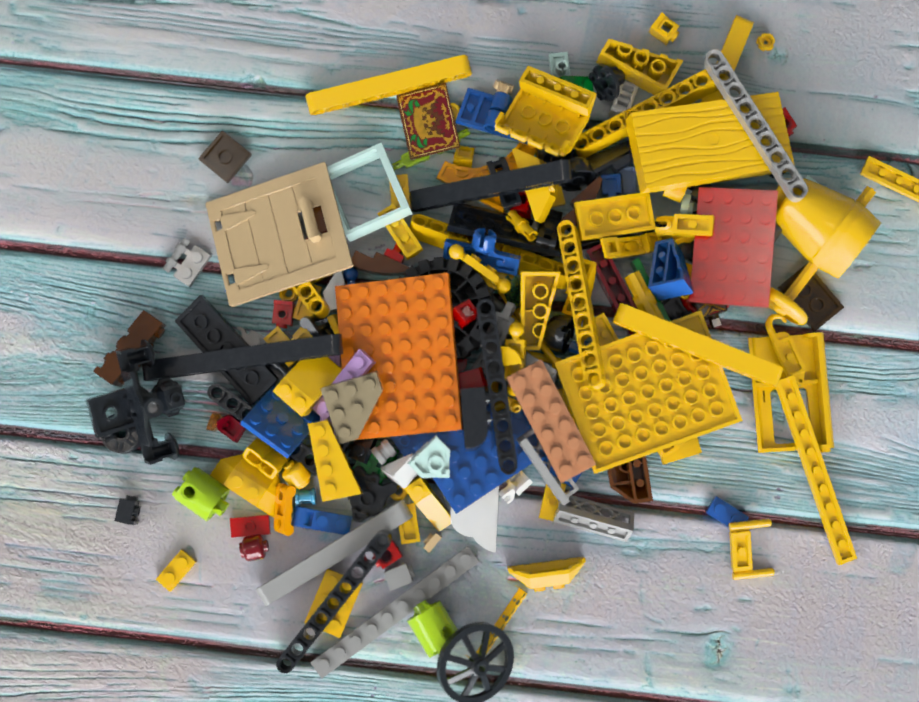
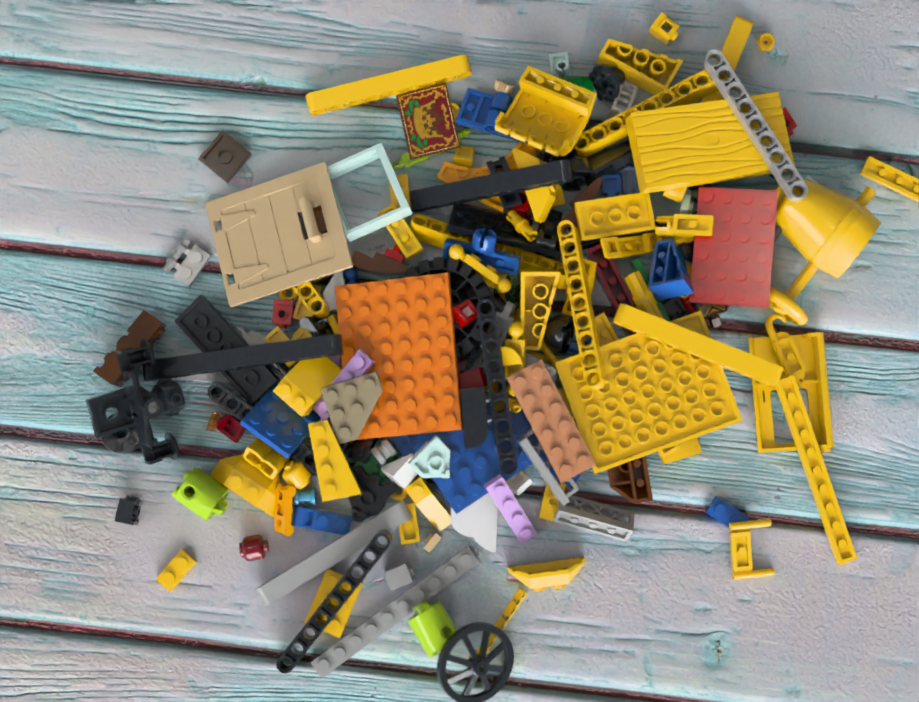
(250, 526): red plate -> none
(395, 552): red brick -> none
(510, 509): none -> lavender plate
(815, 300): dark brown tile -> none

